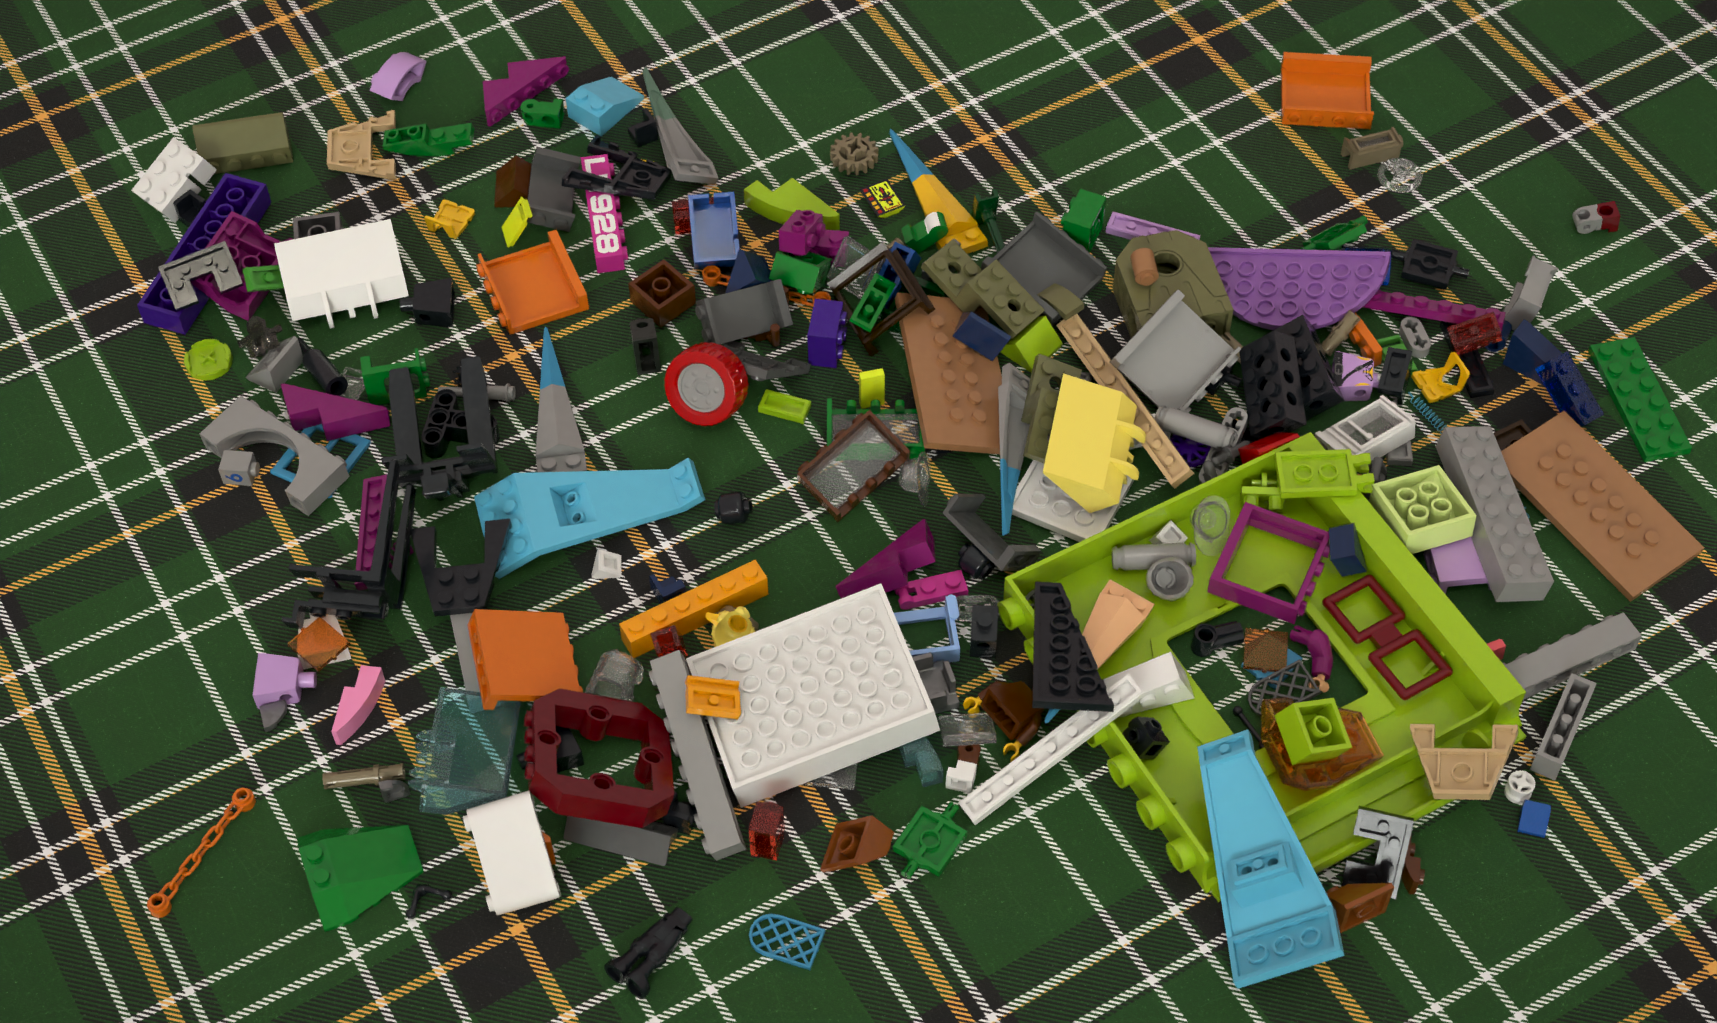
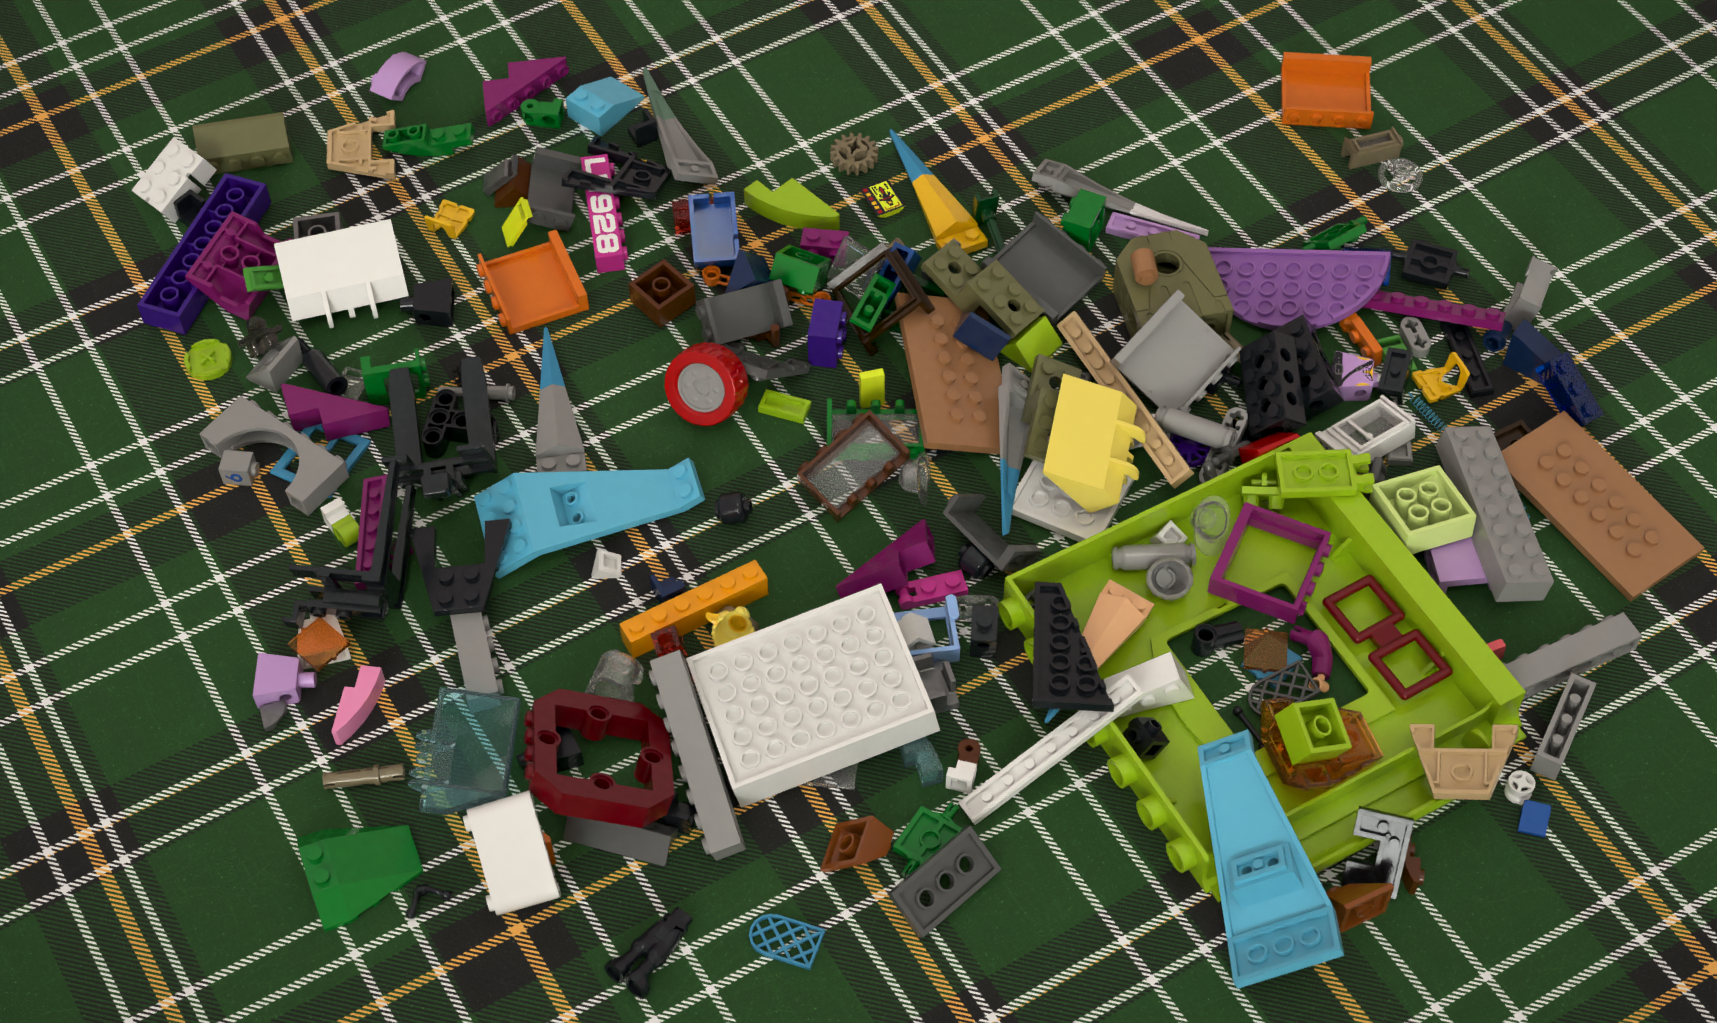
(180, 272): plate -> none
(241, 805): orange piece -> none
(340, 522): none -> leg
(393, 790): flat silver tile -> none
(500, 175): none -> flat silver piece
(521, 655): orange panel -> none
(644, 336): pearl dark grey torso -> none
(712, 697): light orange plate -> none
(766, 830): clear red piece -> none
(801, 232): magenta brick -> none
(916, 631): none -> white brick
(925, 232): green leg -> none
(927, 876): none -> dark grey plate
(967, 729): clear tile -> none
(1011, 710): reddish brown torso -> none
(1062, 300): olive slope -> none
(1068, 183): none -> light grey plate
(1340, 332): dark tan pin -> none
(1346, 550): dark blue slope -> none
(1474, 333): clear red brick -> none
(1597, 217): leg -> none
(1639, 399): green plate -> none

